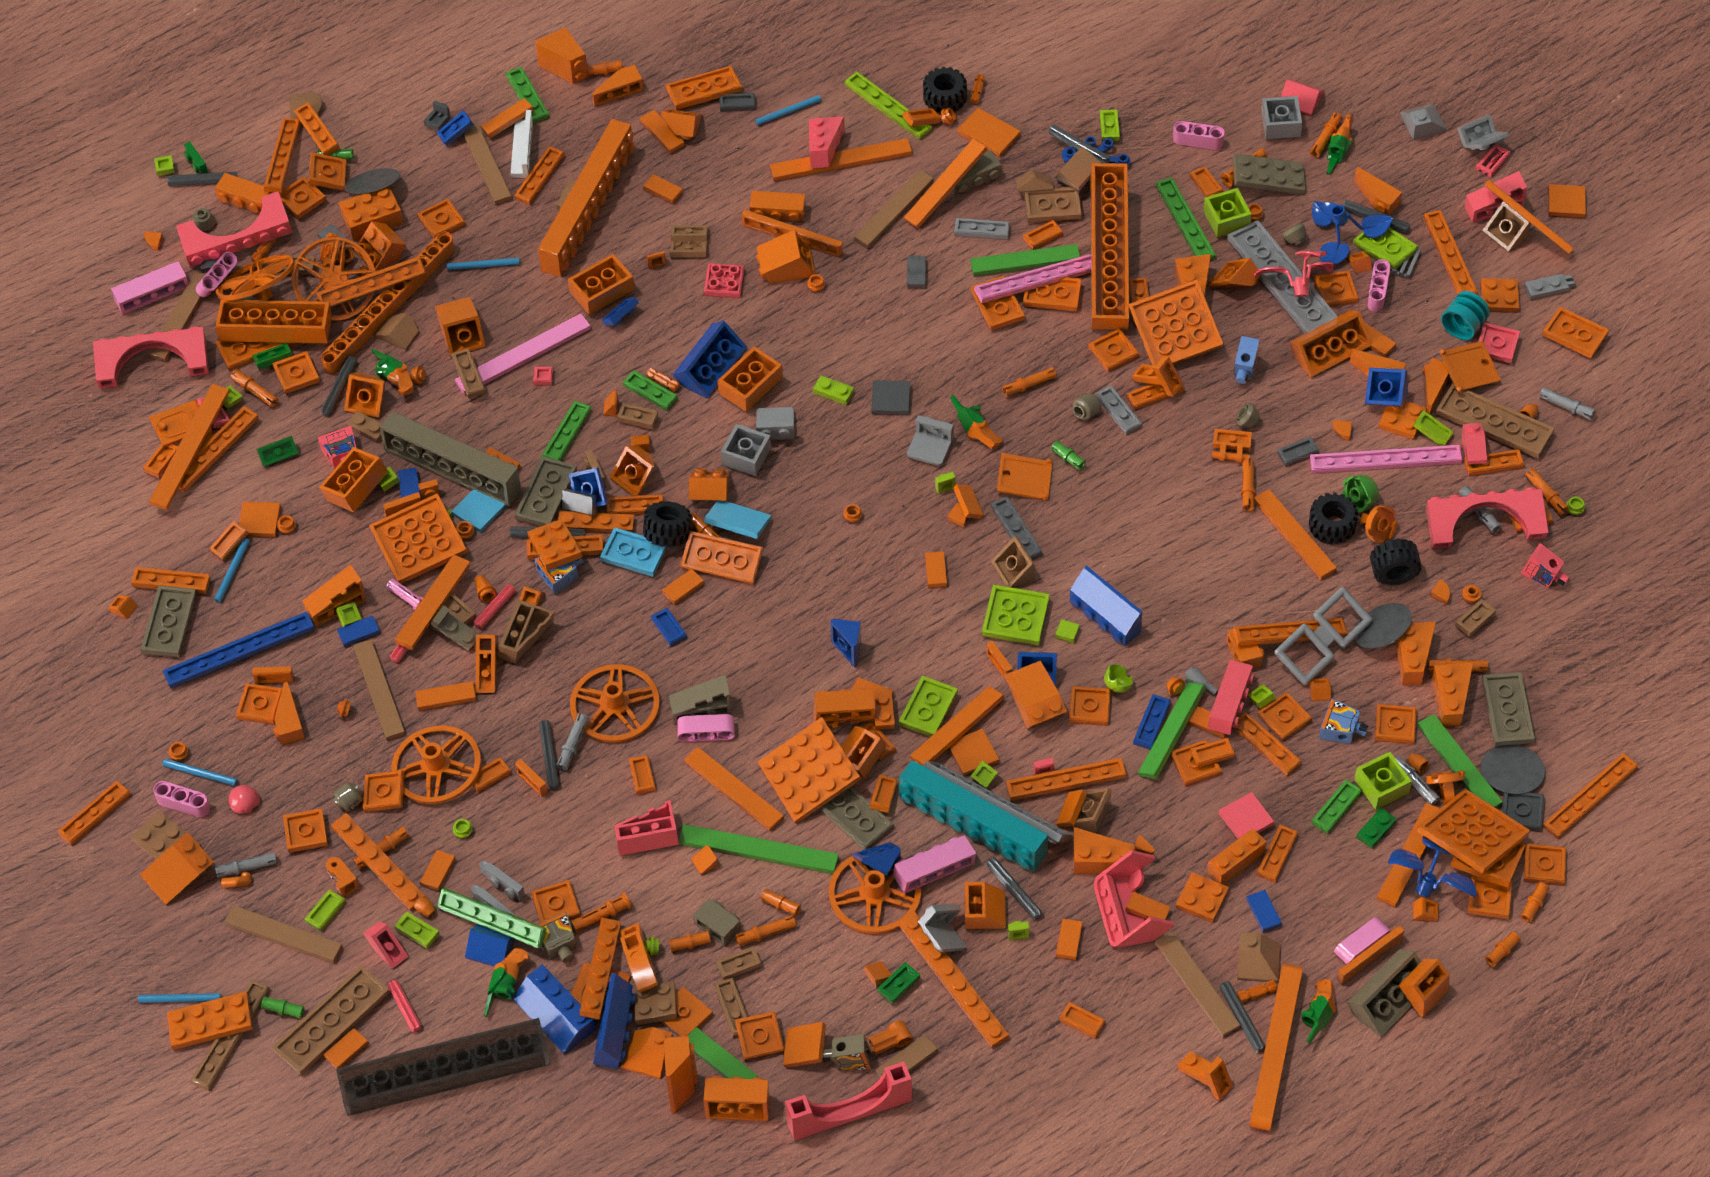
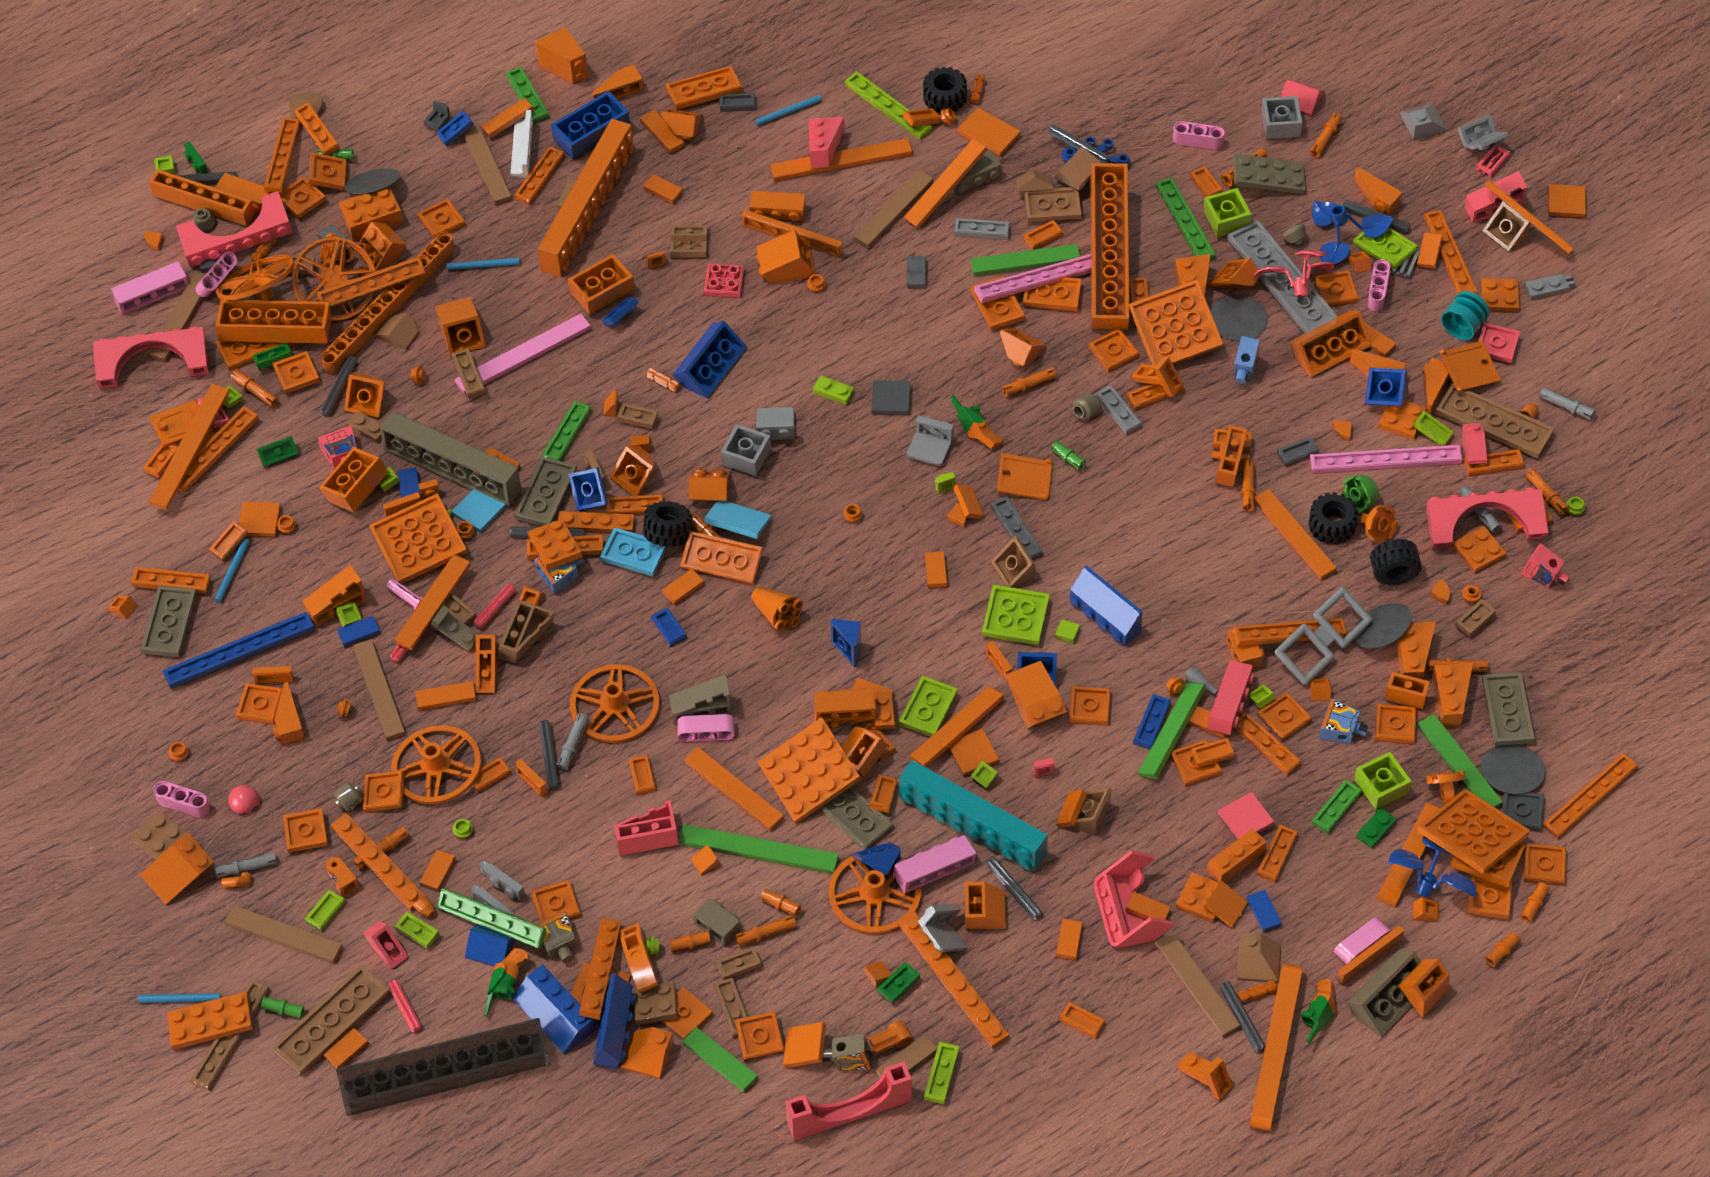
(94, 813): orange tile -> none
(198, 196): none -> orange brick
(200, 772): dark azure bar -> none
(394, 371): animal -> none
(485, 590): orange cone -> none
(543, 375): coral tile -> none
(579, 501): tile -> none
(586, 125): none -> blue brick
(604, 68): orange pin -> none
(610, 908): orange pin -> none
(650, 390): bright green tile -> none
(680, 1070): orange slope -> none
(736, 1098): orange brick -> none
(750, 379): orange brick -> none
(778, 607): none -> orange cone
(941, 1073): none -> lime plate
(1018, 930): lime plate -> none
(1020, 346): none -> orange slope
(1054, 833): light grey plate -> none
(1065, 779): orange plate -> none
(1096, 852): orange wedge -> none
(1109, 125): lime plate -> none
(1117, 678): lime hair -> none
(1143, 846): orange slope -> none
(1225, 903): none -> orange piece
(1231, 456): none -> orange slope
(1239, 316): none -> flat silver sticker
(1248, 416): dark tan cone -> none
(1256, 211): orange plate -> none
(1339, 143): green animal -> none
(1407, 690): none -> orange brick
(1418, 762): orange hose -> none
(1418, 783): light grey pin -> none
(1429, 250): none -> orange tile
(1479, 549): none -> orange plate
(1575, 332): orange plate -> none

